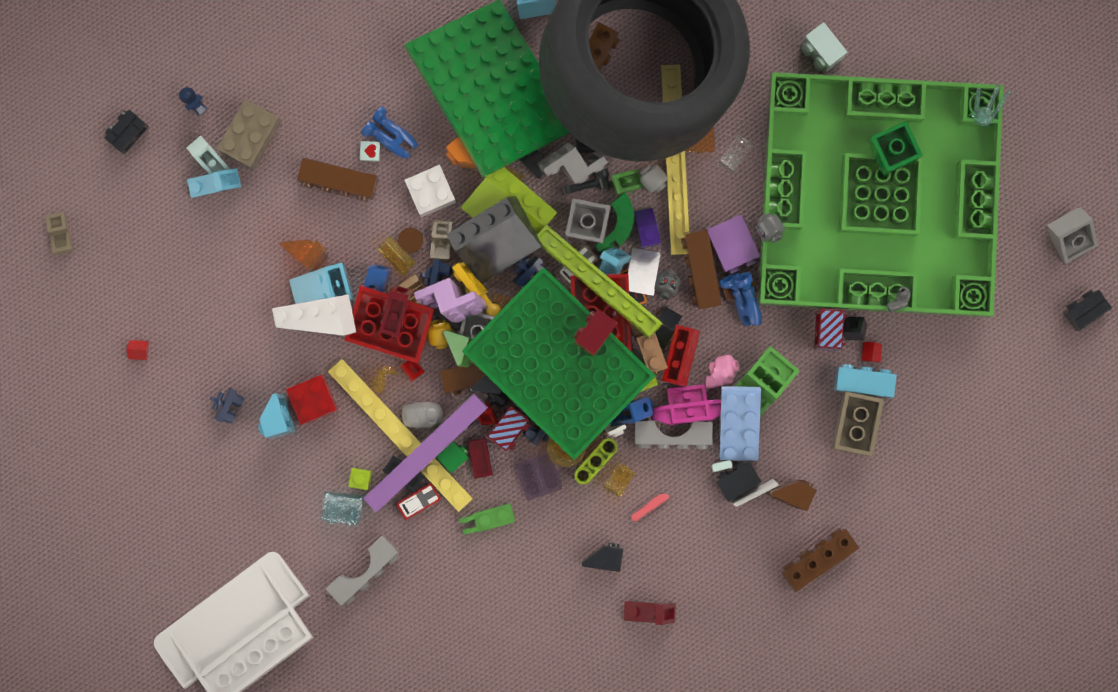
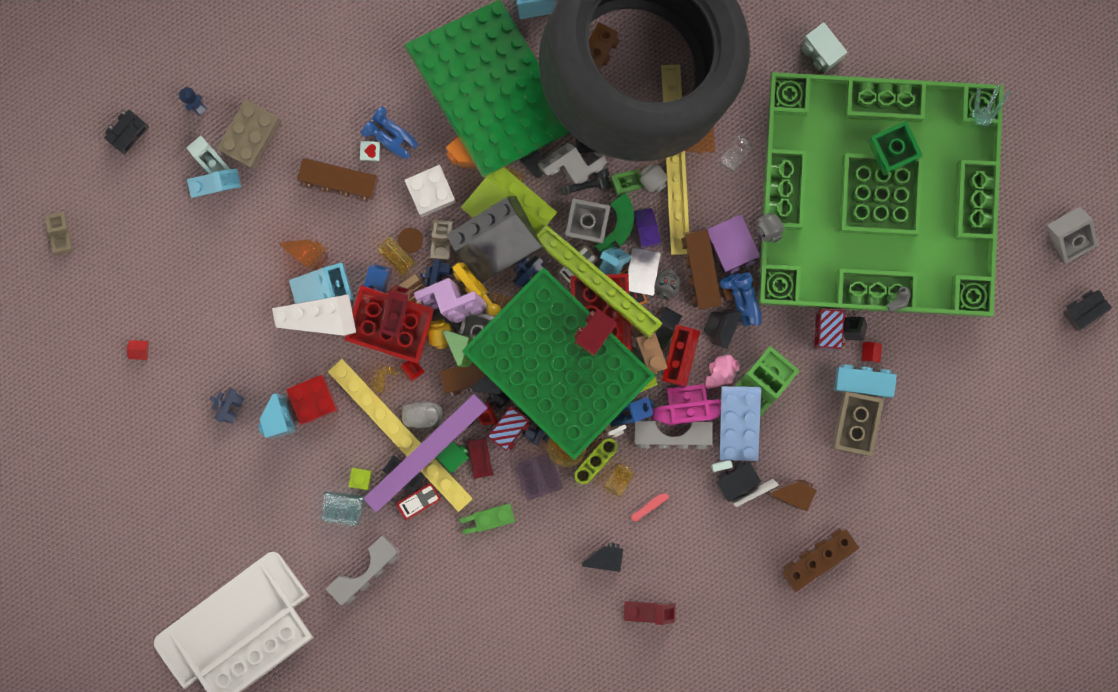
(722, 326): none -> black slope

